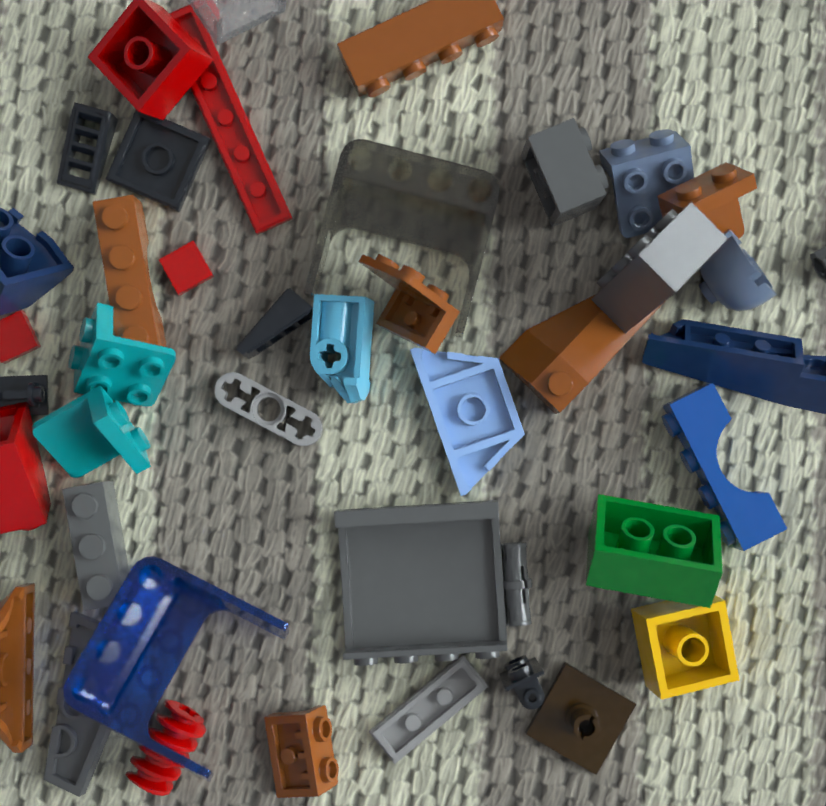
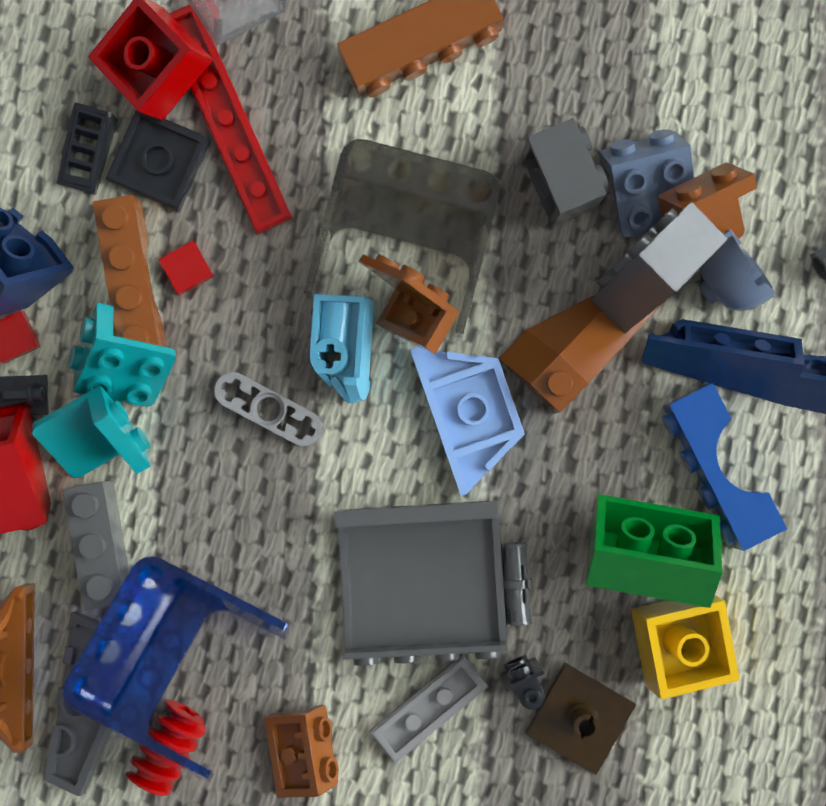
(281, 319): black slope -> none

